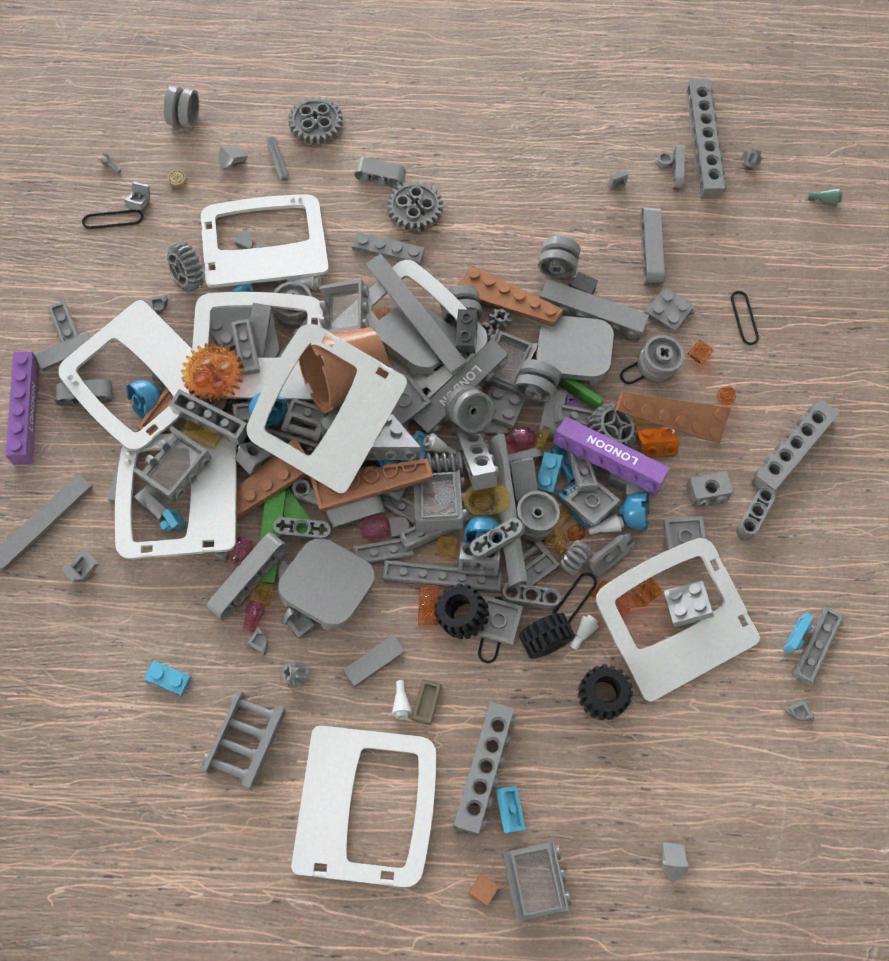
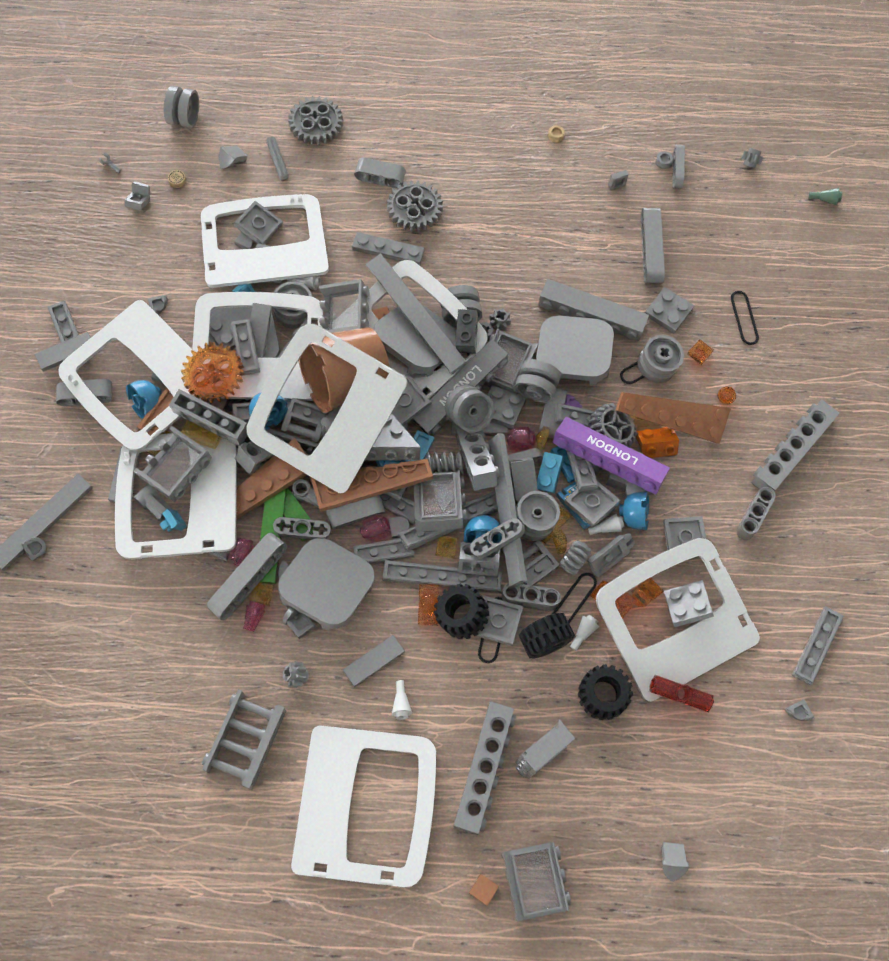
(22, 408): medium lavender brick -> none
(34, 547): none -> light grey tile
(81, 567): light grey bracket -> none
(112, 225): black piece -> none
(167, 678): medium azure plate -> none
(185, 266): light grey gear -> none
(258, 223): none -> light grey tile
(258, 641): light grey tile -> none
(426, 702): dark tan tile -> none
(435, 444): white cone -> none
(487, 500): clear yellow piece -> none
(507, 296): nougat wing -> none
(510, 809): medium azure plate -> none
(544, 750): none -> light grey window
(556, 134): none -> tan tile
(559, 257): light grey wheel -> none
(576, 532): clear orange plate -> none
(581, 392): bright green tile -> none
(584, 283): dark grey brick -> none
(692, 697): none -> clear red piece
(705, 139): light grey brick -> none
(717, 482): light grey brick -> none
(802, 627): medium azure plate -> none

